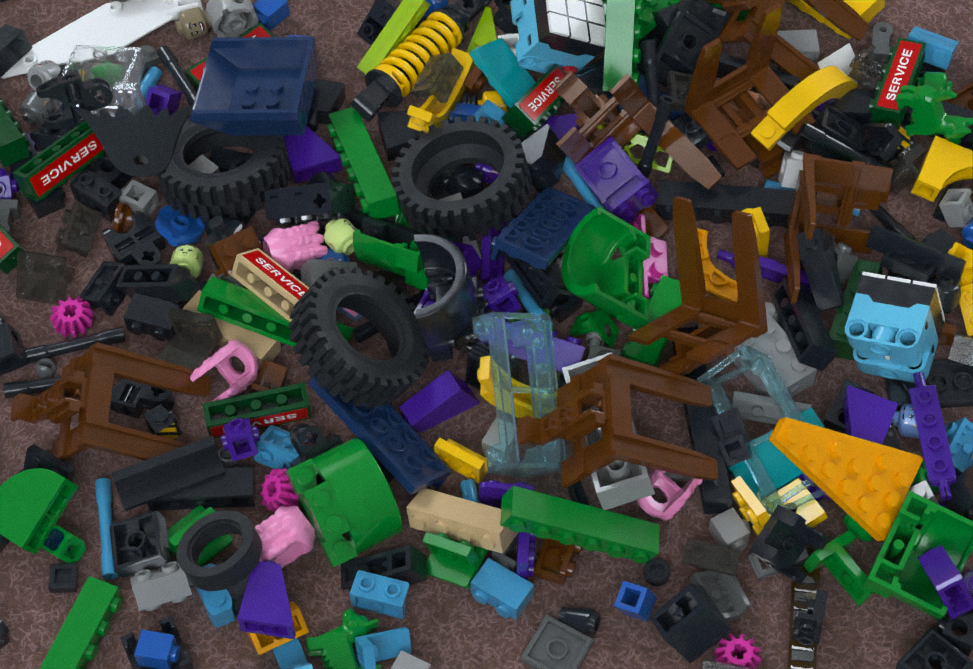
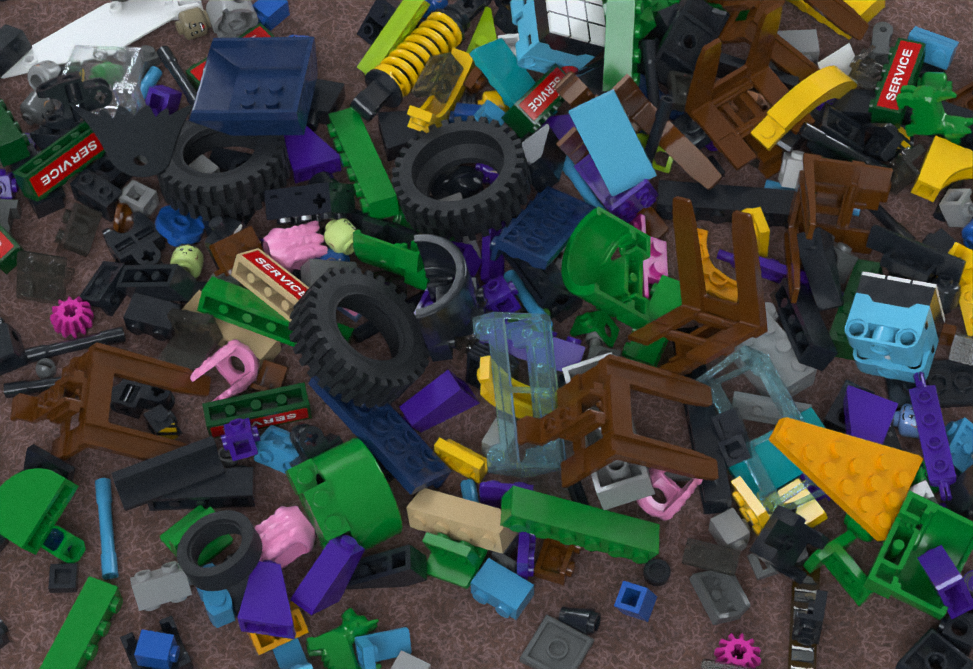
(128, 551): black brick -> none
(278, 491): dark pink gear -> none
(328, 575): none -> dark purple slope
(379, 594): dark azure bracket -> none
(612, 142): none -> medium azure tile
(691, 622): black slope -> none

